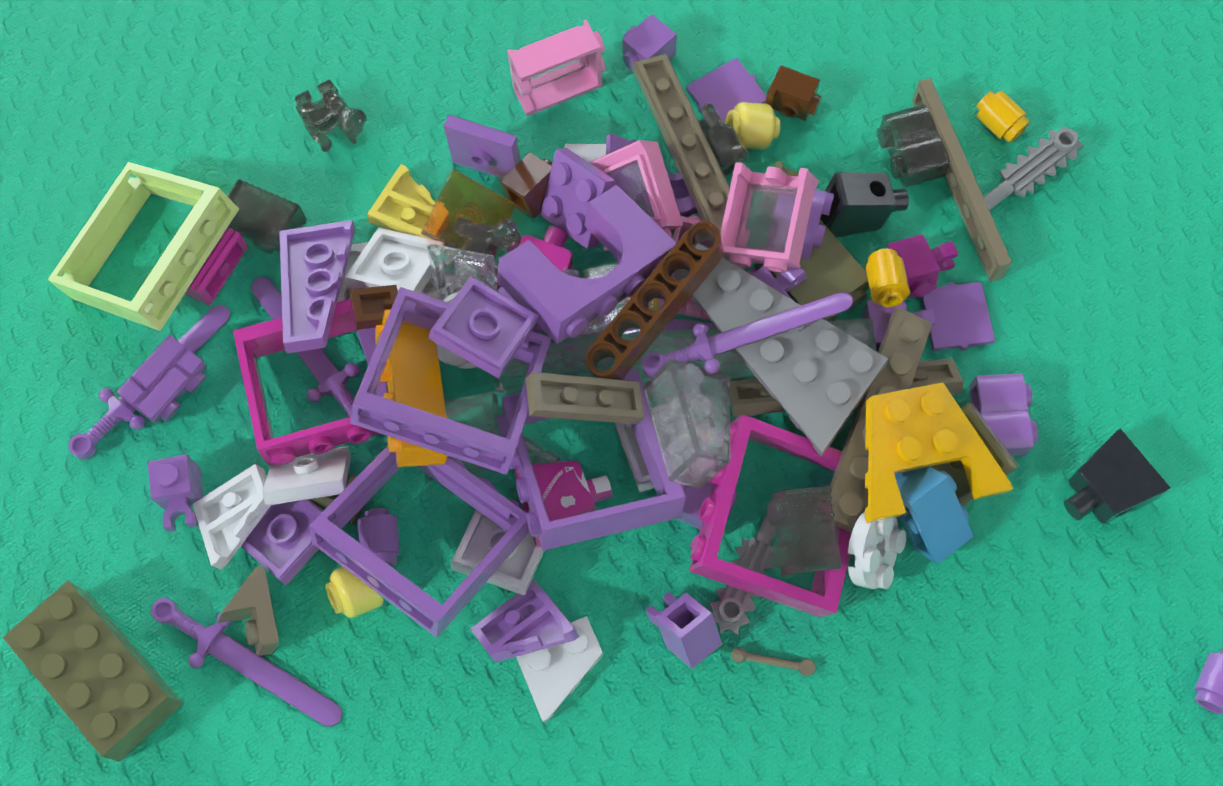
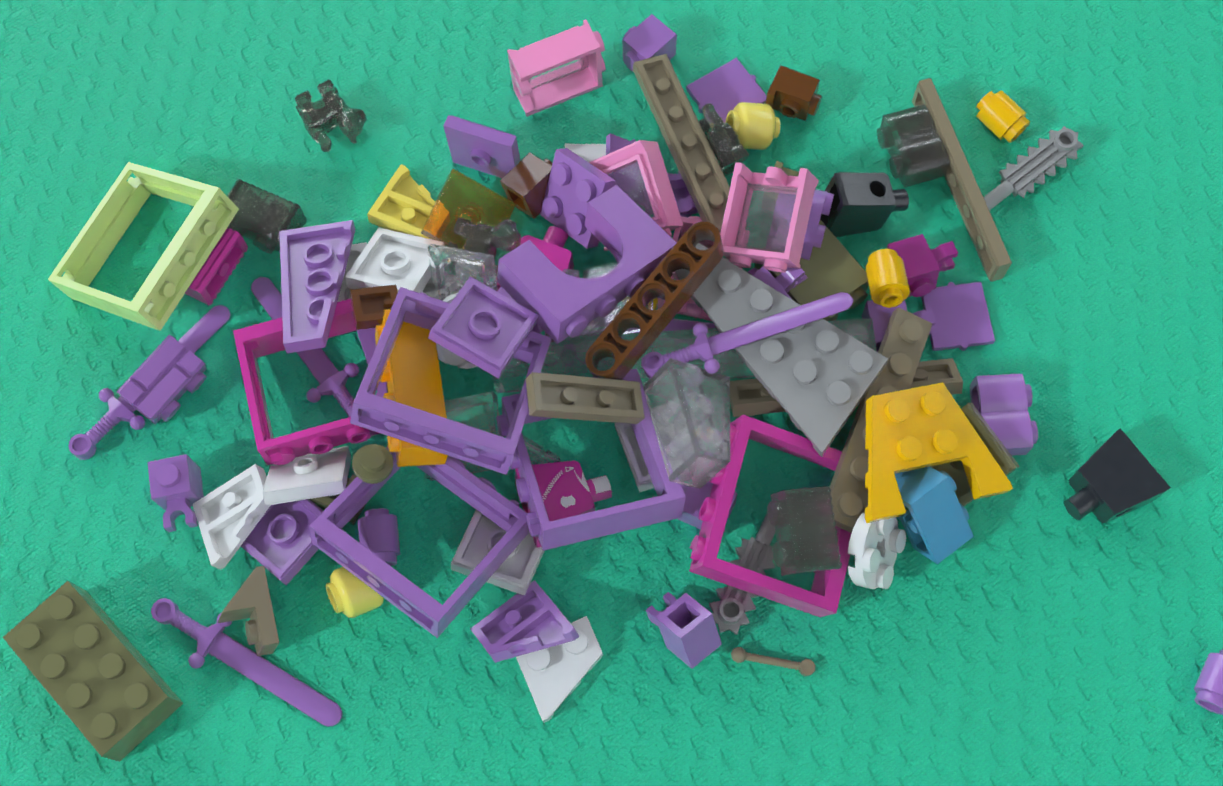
(372, 463): none -> olive plate

